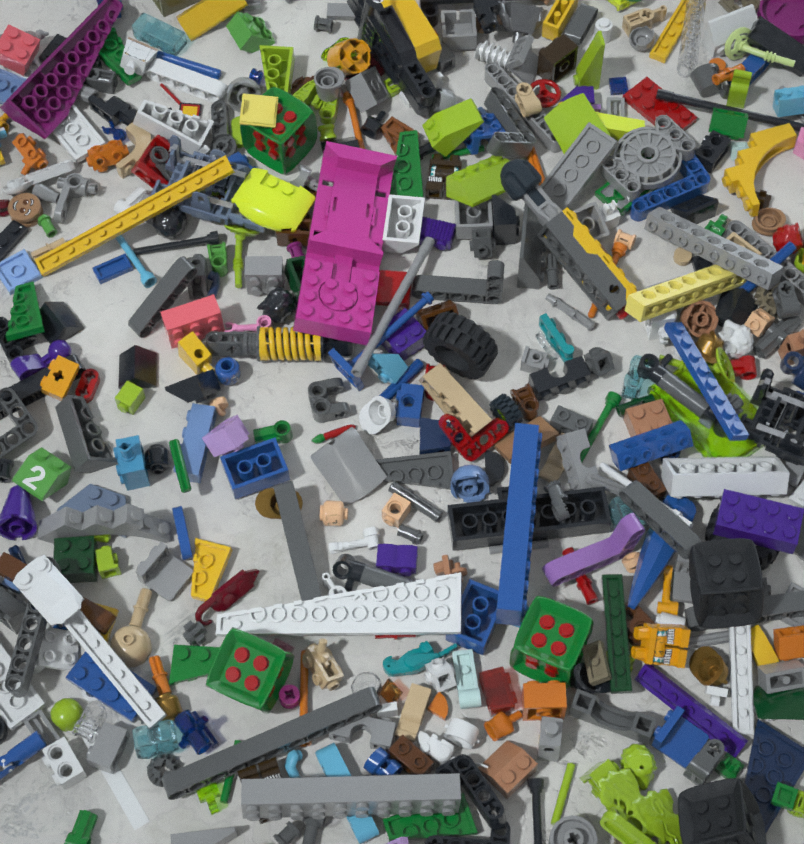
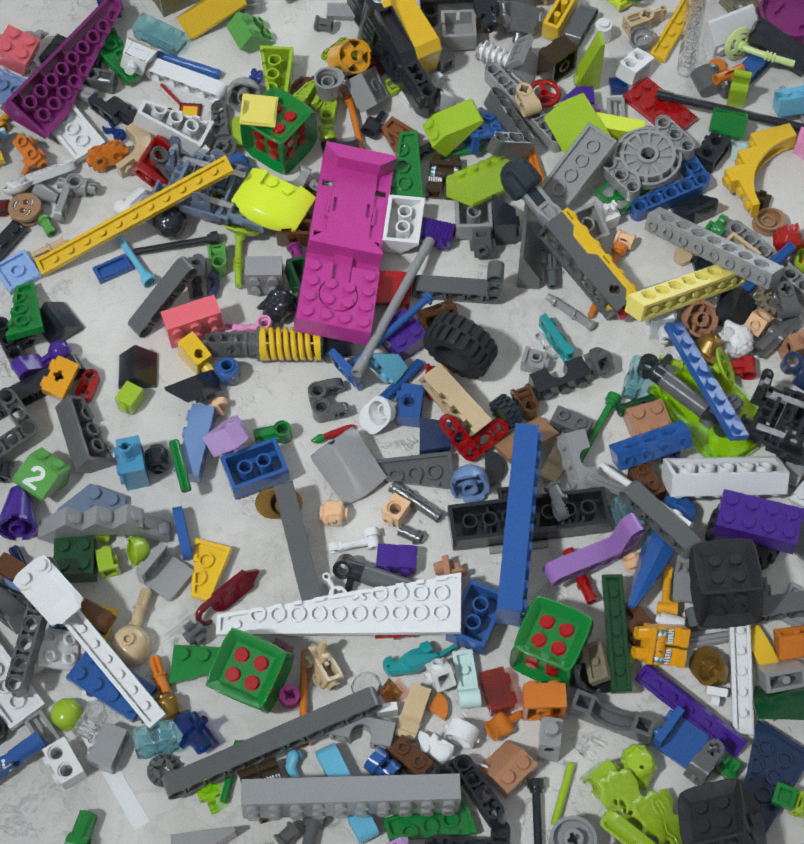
(137, 550): none -> lime hair
(634, 66): none -> white brick

